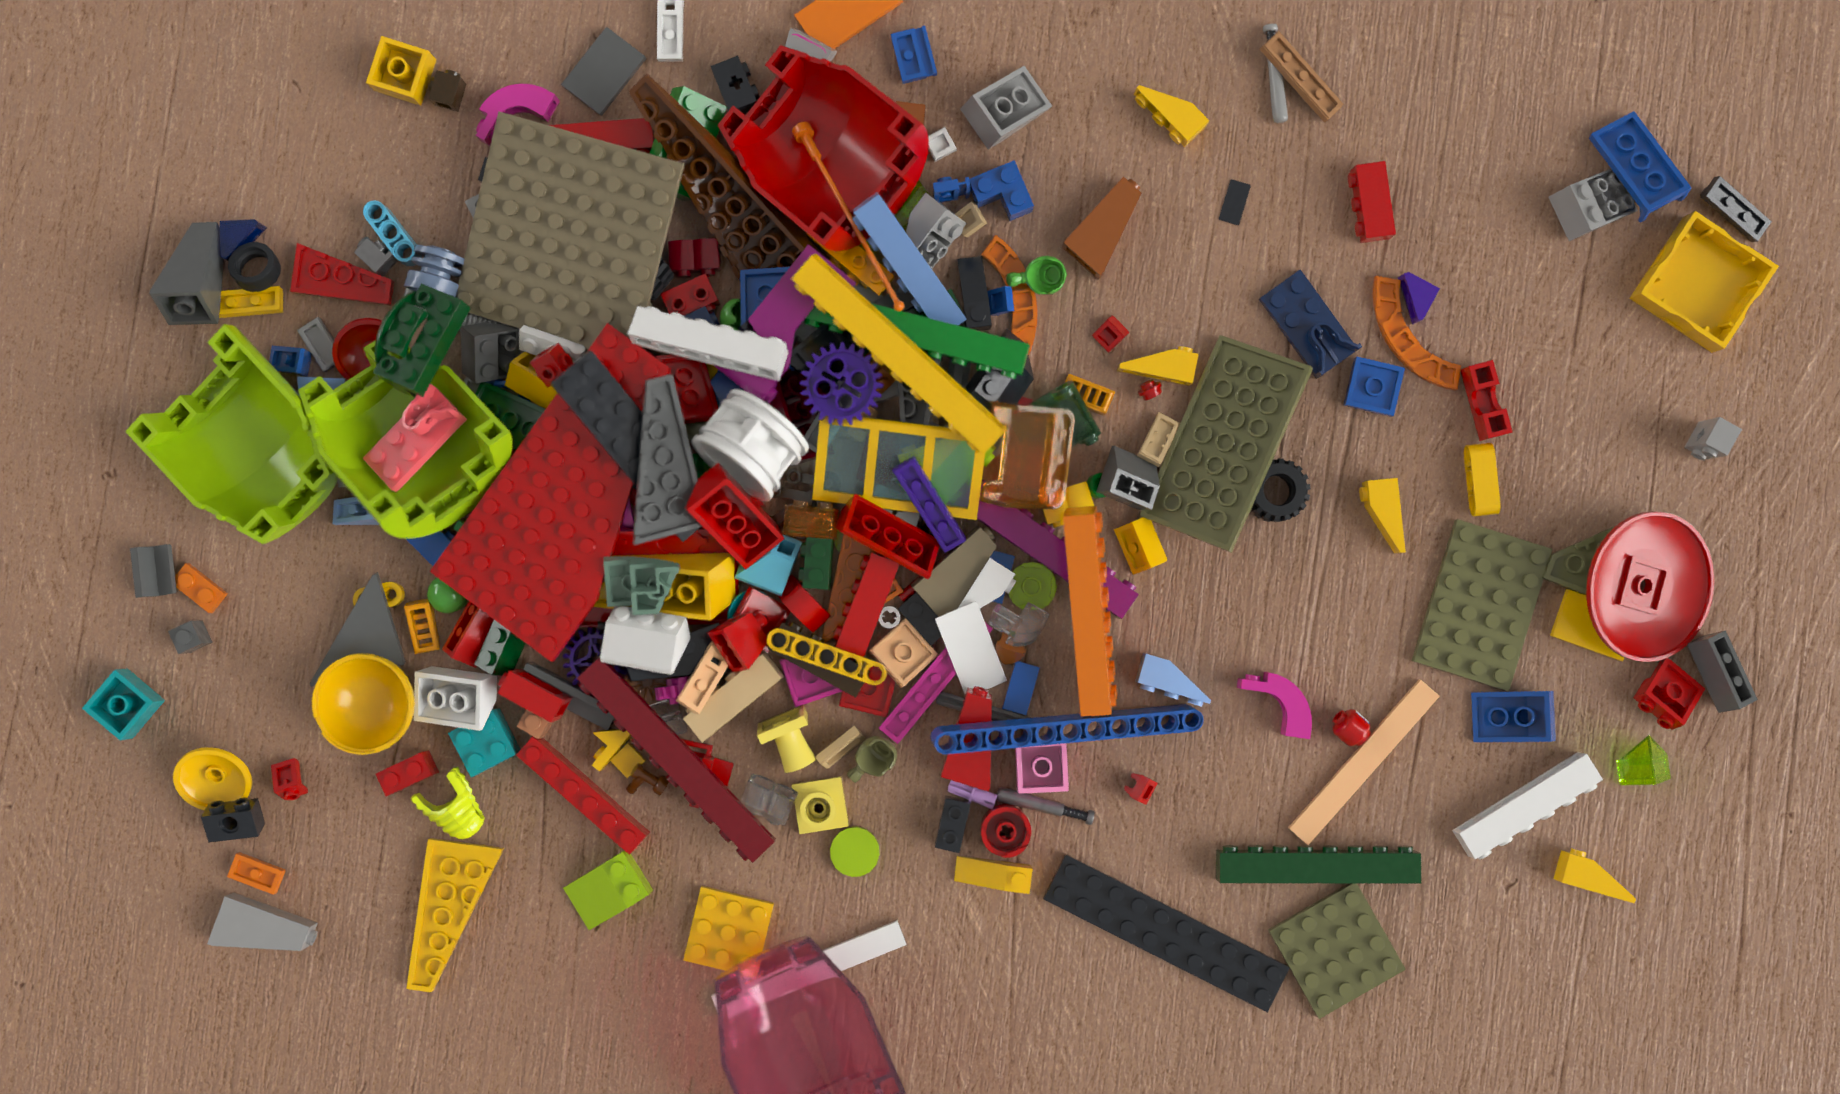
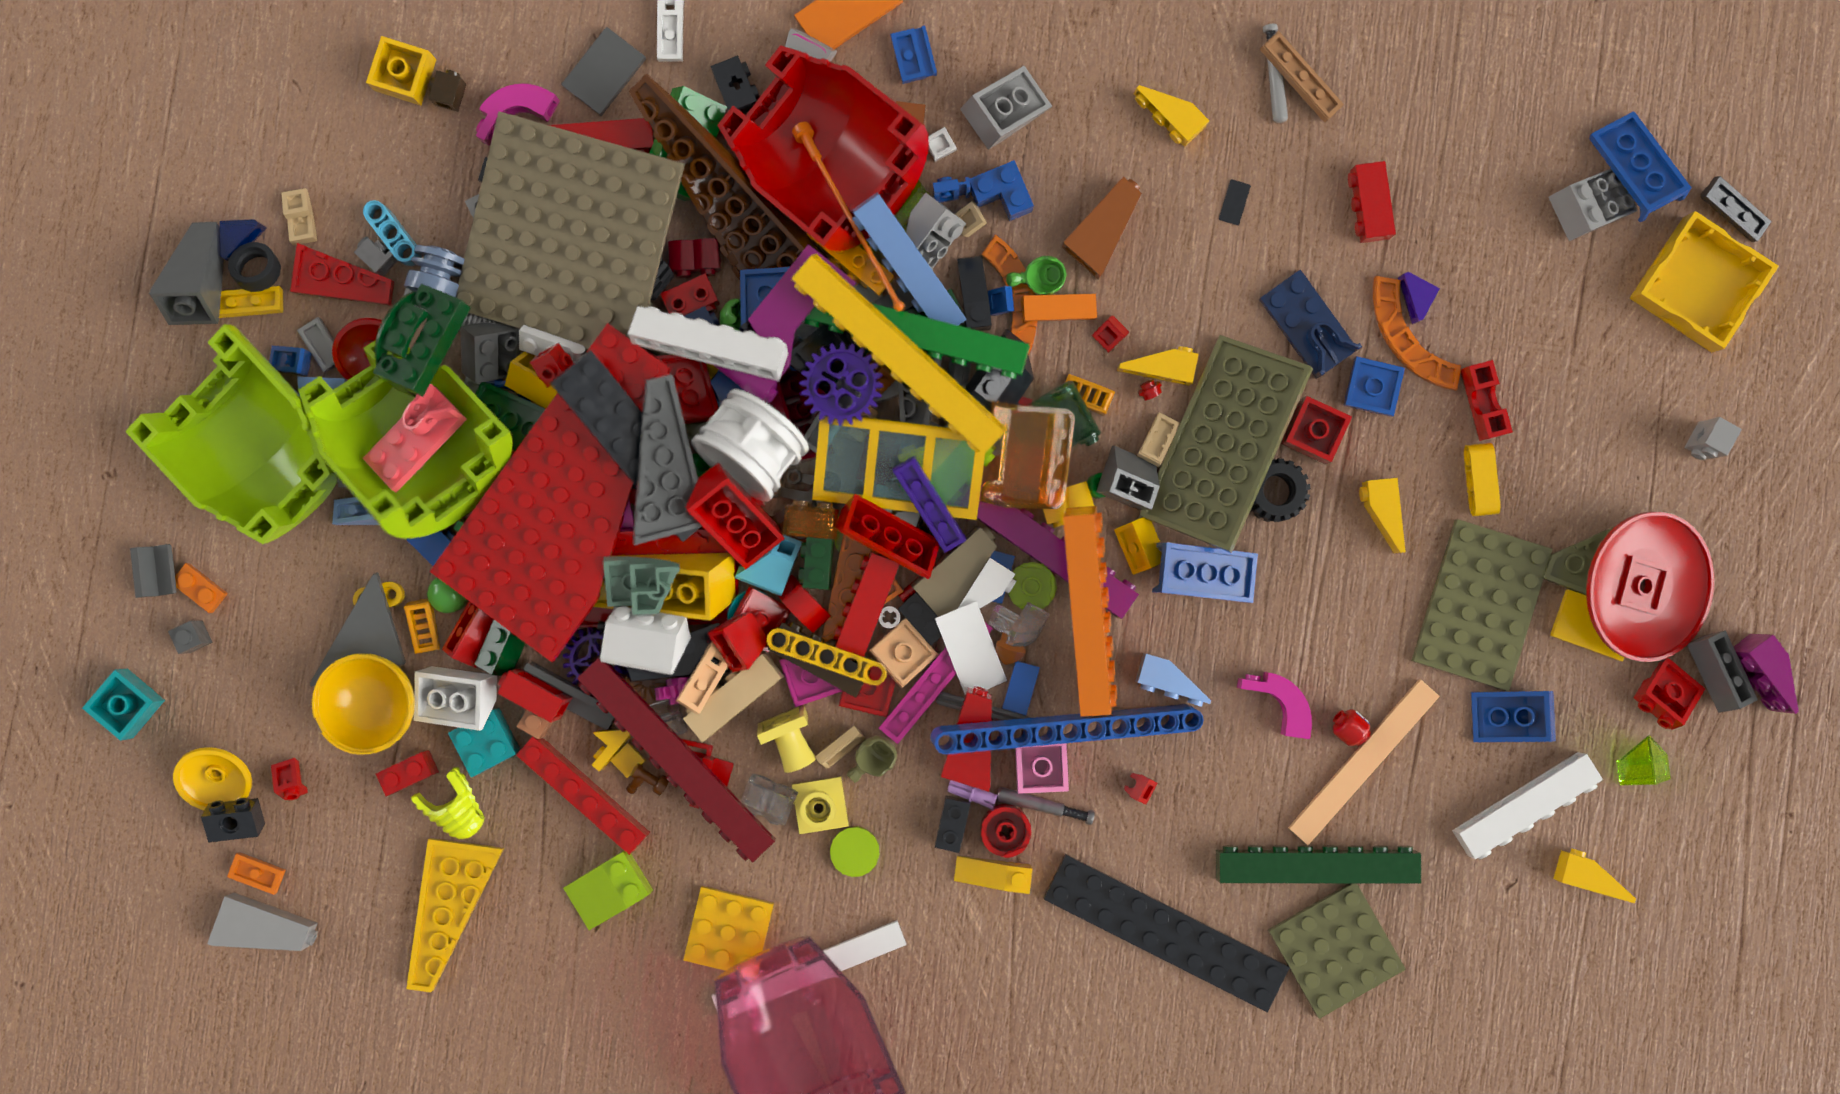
(299, 216): none -> tan slope
(1059, 307): none -> orange tile
(1206, 572): none -> plate
(1316, 430): none -> red brick
(1768, 671): none -> magenta slope

